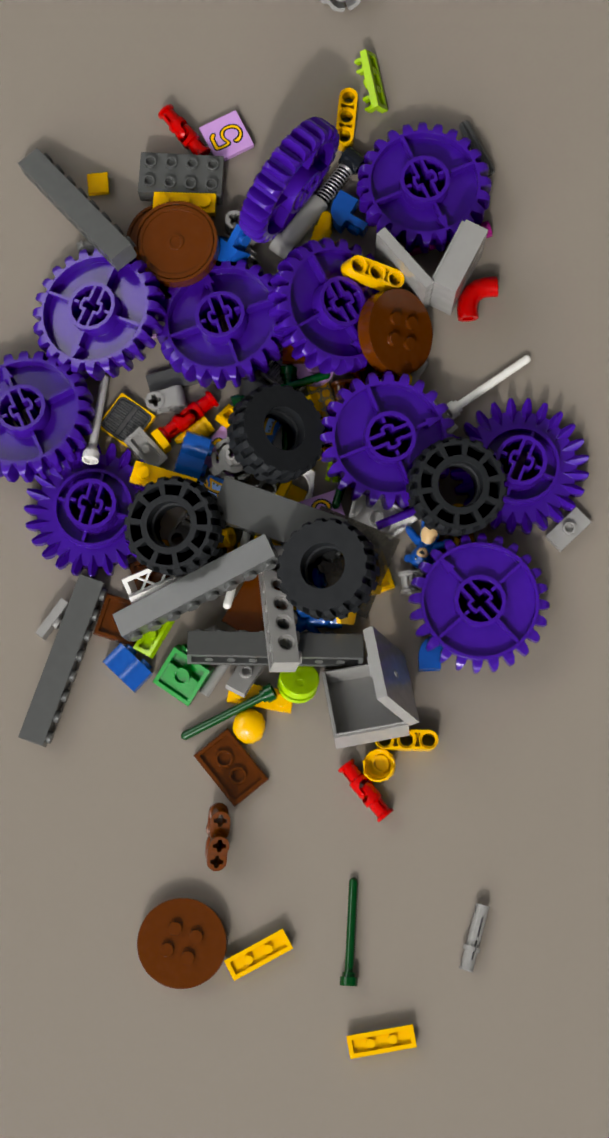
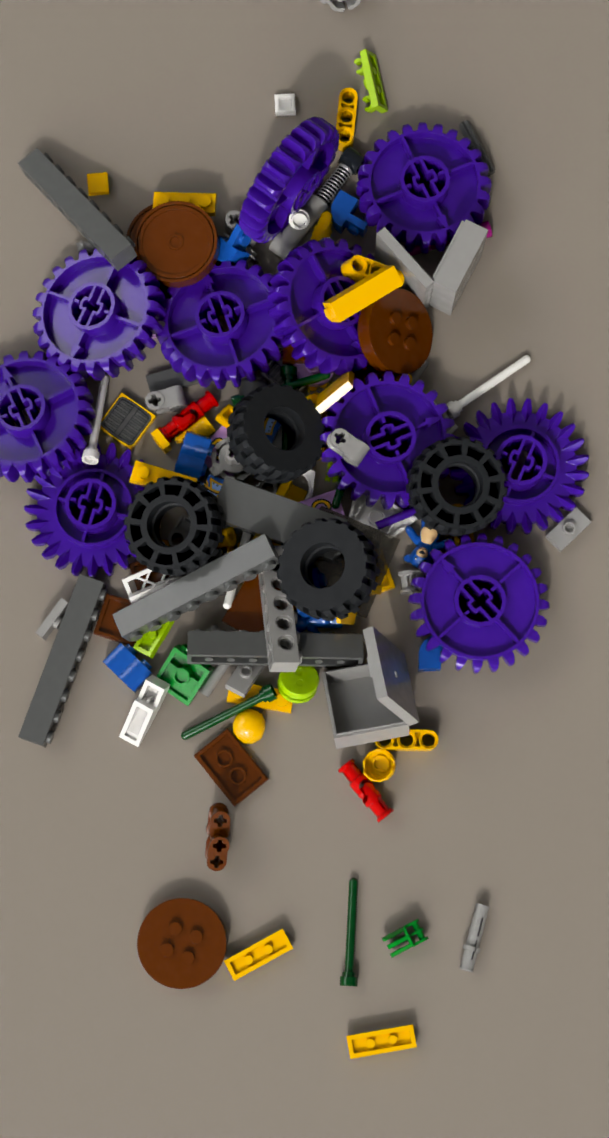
(144, 710): none -> white slope
(145, 448): light grey plate -> none
(180, 174): dark grey brick -> none
(183, 131): red piece -> none
(226, 136): lavender tile -> none
(285, 104): none -> white tile
(299, 220): none -> white plate
(335, 391): none -> yellow tile
(349, 448): none -> light grey piece
(362, 294): none -> yellow brick
(418, 930): none -> green arm
(472, 294): red cylinder -> none

